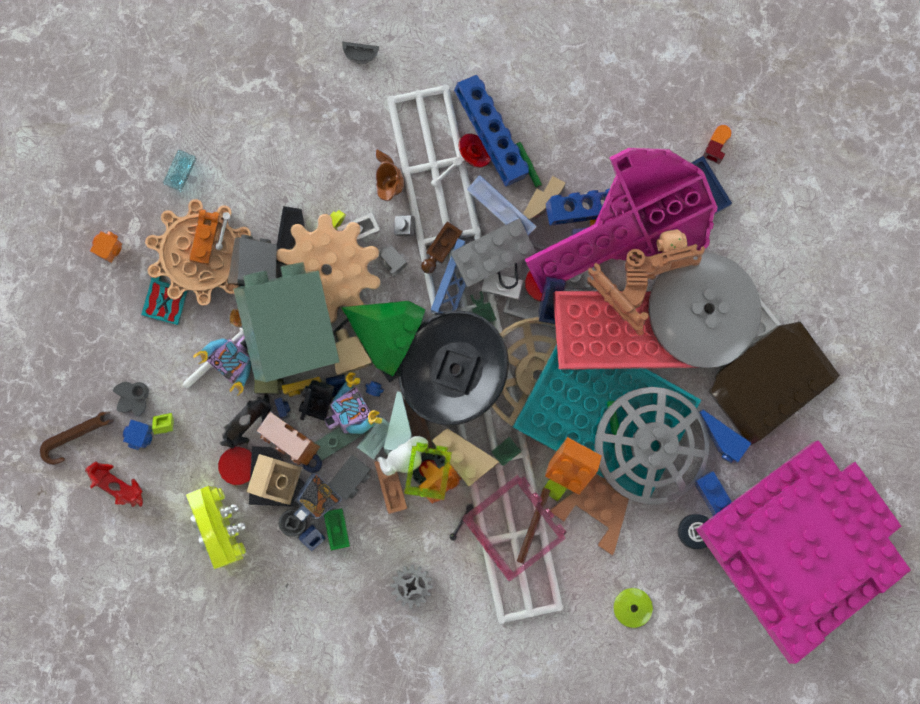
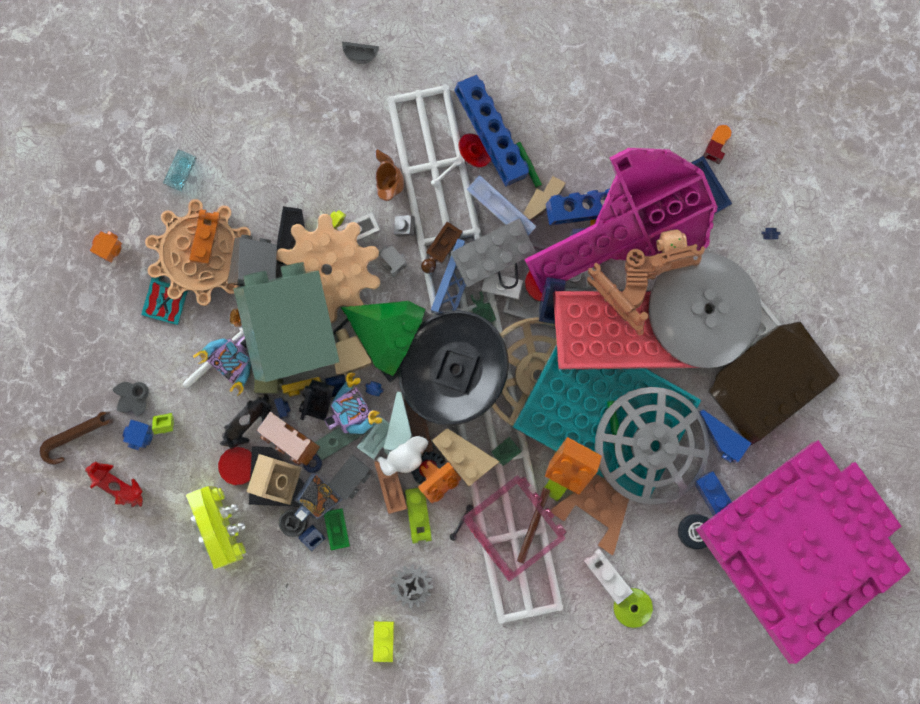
(226, 216): white hinge -> none
(383, 641): none -> neon yellow plate
(418, 515): none -> lime plate
(427, 492): clear neon green window -> none
(608, 577): none -> white plate
(771, 233): none -> dark blue plate

